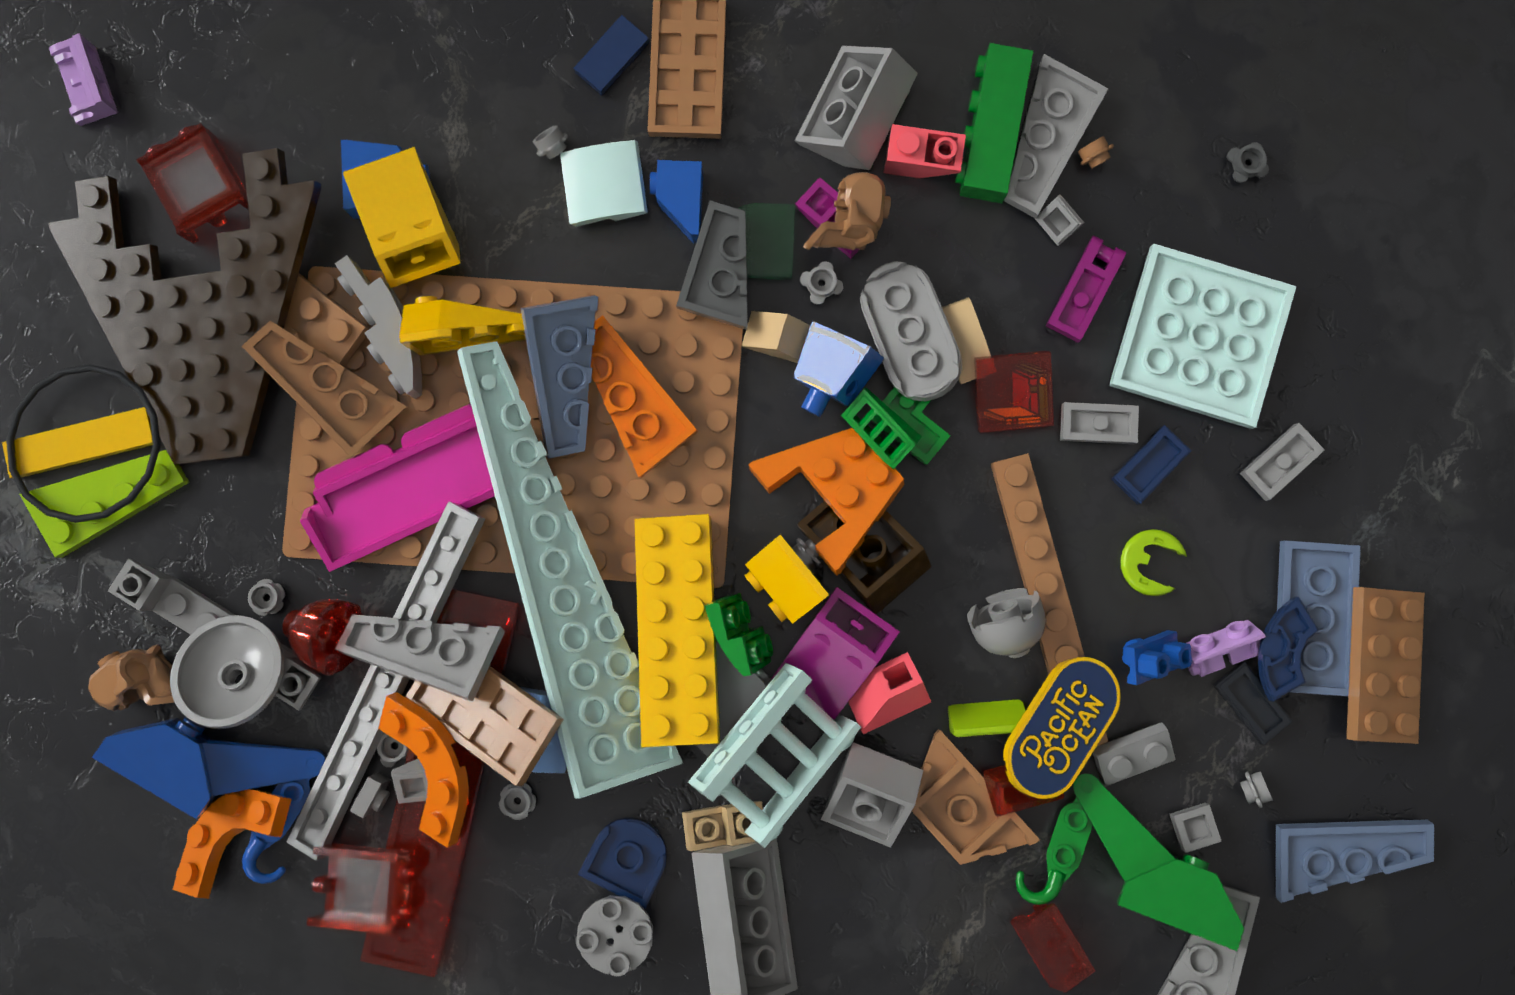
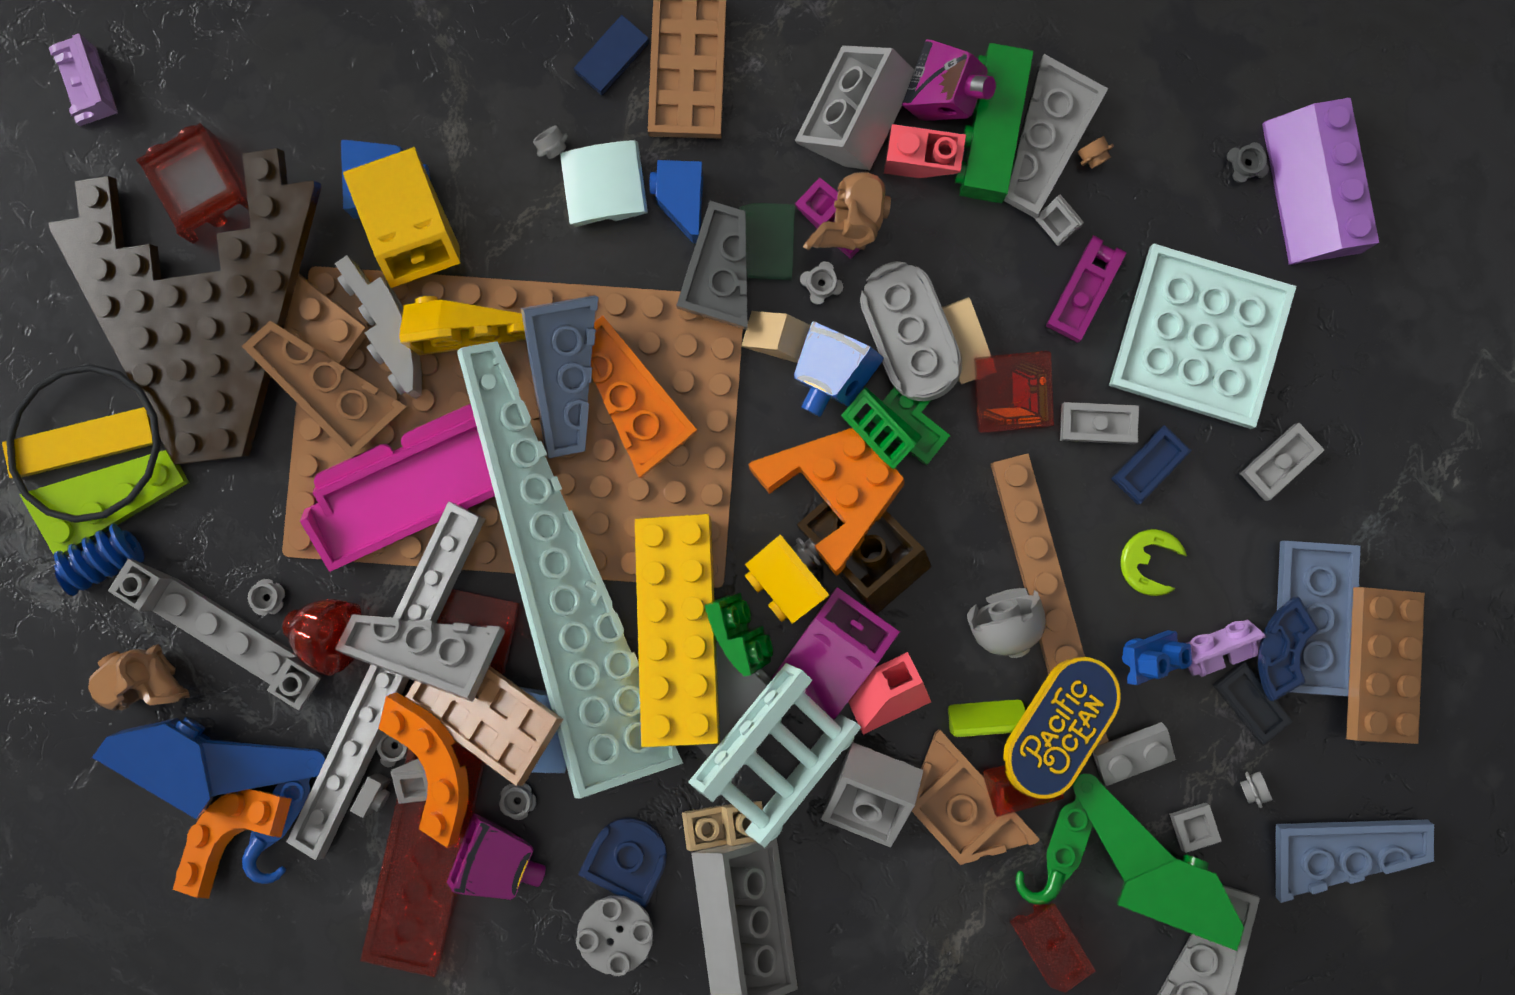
(96, 560): none -> blue piece
(211, 661): light grey dish -> none
(366, 888): clear red window -> none
(493, 862): none -> magenta torso
(947, 83): none -> magenta torso
(1320, 182): none -> slope

